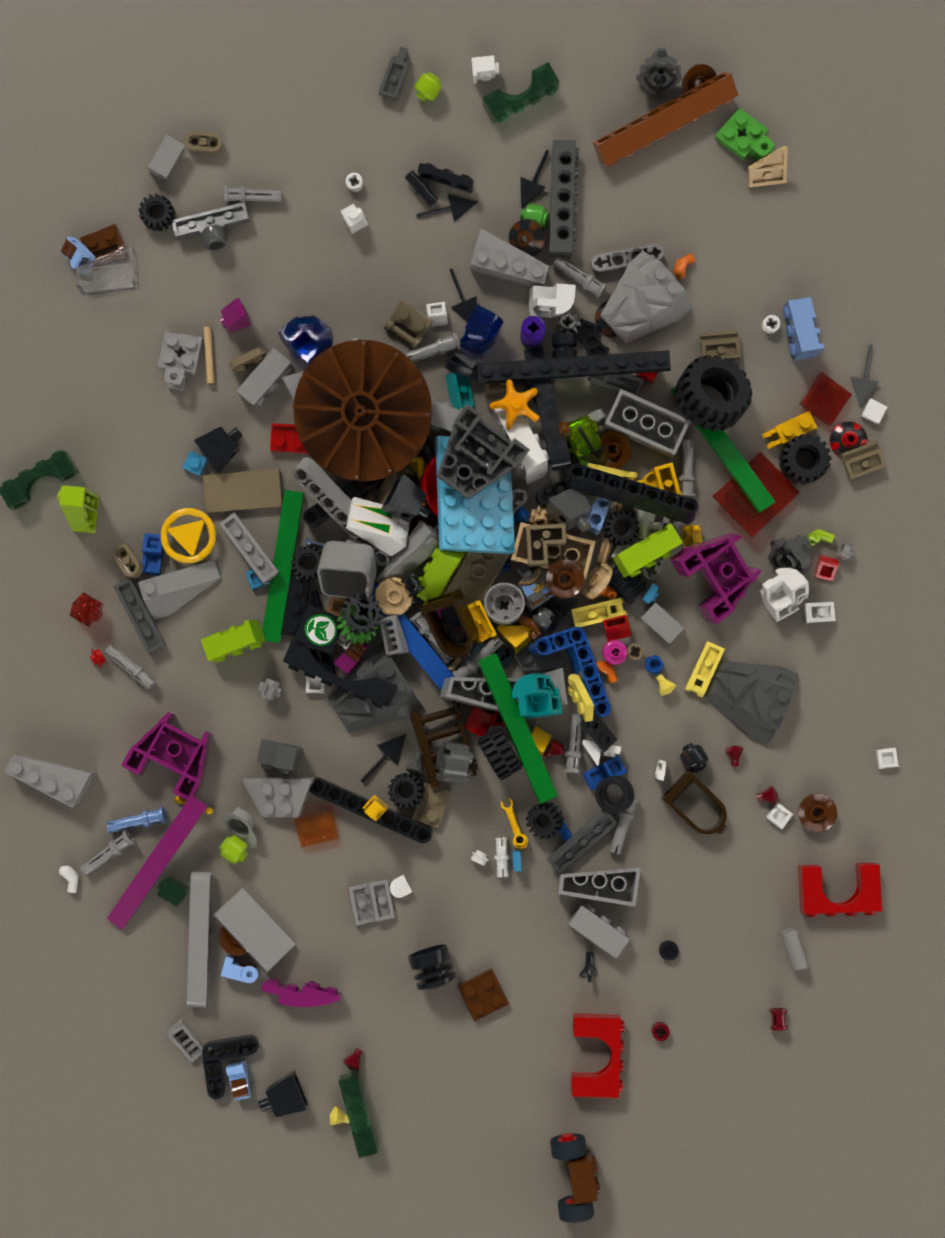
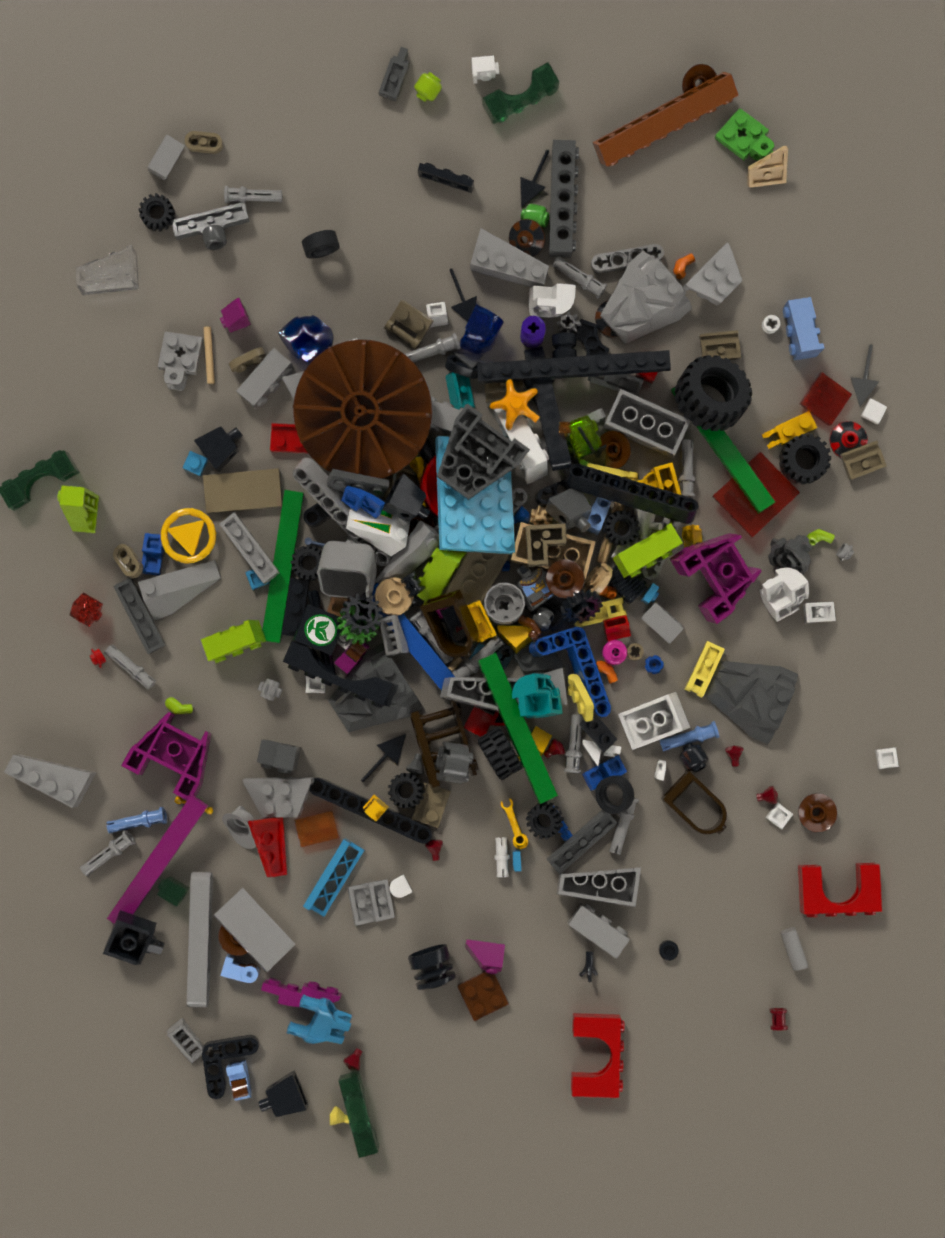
(71, 876): white arm -> none
(75, 251): light blue leg -> none
(103, 240): reddish brown plate -> none
(132, 938): none -> black hinge
(176, 707): none -> lime arm
(234, 849): lime head -> none
(270, 843): none -> red wing
(309, 904): none -> dark azure fence
(320, 244): none -> black tyre
(326, 1024): none -> dark azure connector
(341, 479): none -> dark grey wing
(351, 176): white bush -> none
(354, 218): white brick -> none
(358, 498): none -> blue slope
(421, 188): black pin -> none
(434, 848): none -> dark red rock
(457, 206): black piece -> none
(479, 857): white plate -> none
(487, 955): none -> magenta slope
(581, 606): none -> black gear
(582, 1179): brick -> none
(654, 720): none -> white slope
(659, 72): dark grey piece -> none
(665, 685): light yellow rock -> none
(665, 1028): dark red bush -> none
(698, 734): none -> medium blue pin
(716, 277): none -> light grey wing
(826, 568): red slope -> none

